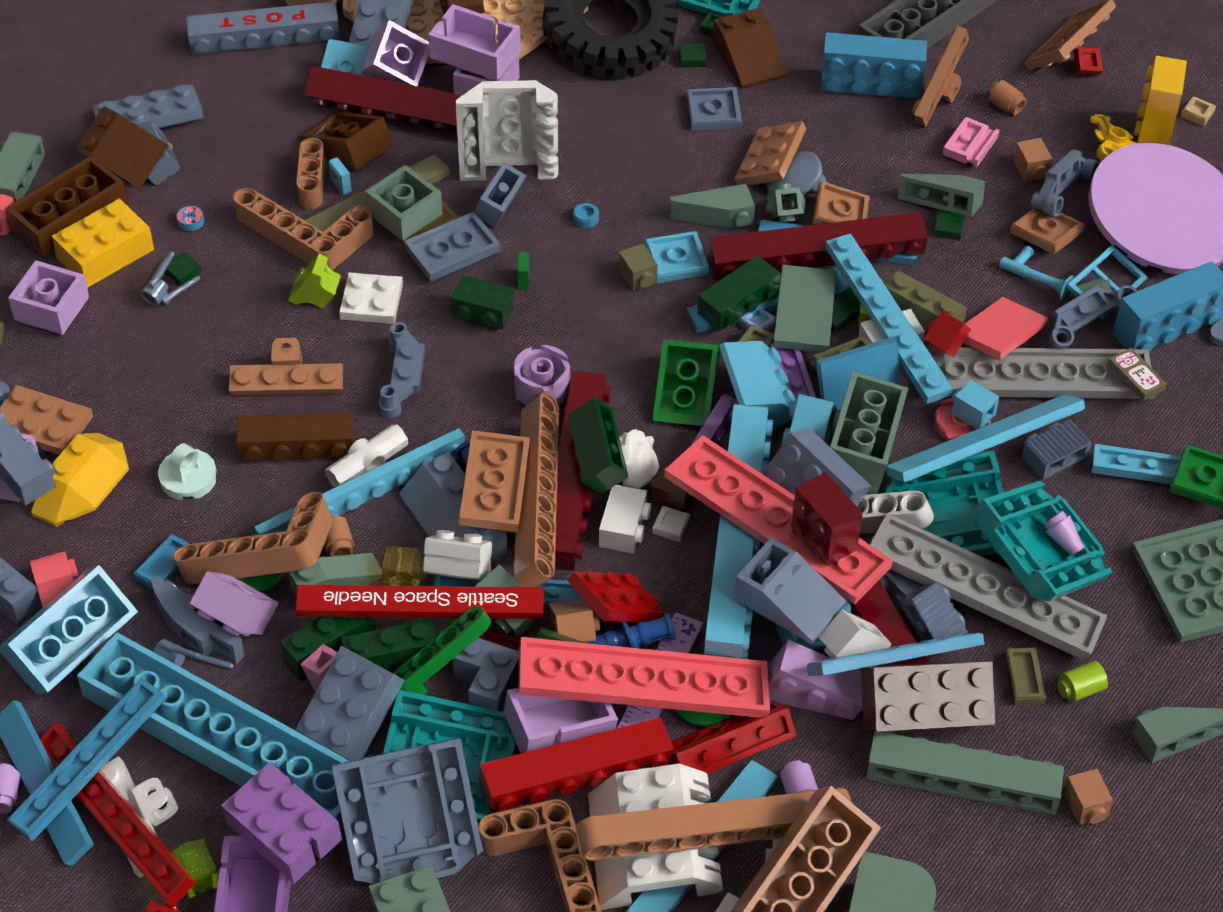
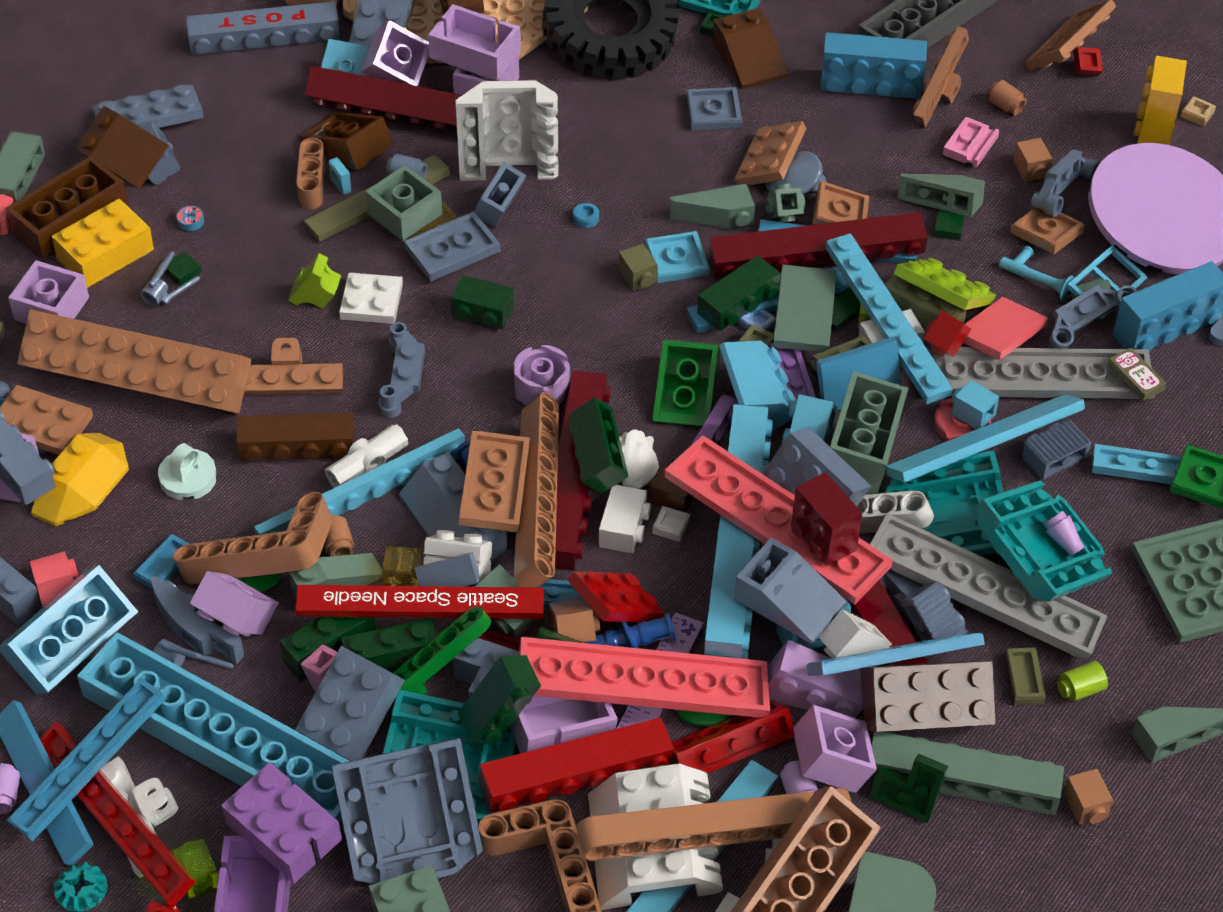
(88, 896): none -> teal gear
(134, 361): none -> nougat brick
(299, 236): nougat beam -> none
(413, 163): none -> sand blue brick
(454, 571): none -> sand blue tile
(499, 699): none -> dark green brick
(523, 270): green tile -> none
(693, 55): dark green tile -> none
(834, 748): none -> lavender brick
(911, 795): none -> dark green plate
(945, 284): none -> lime plate
(1110, 136): yellow animal -> none

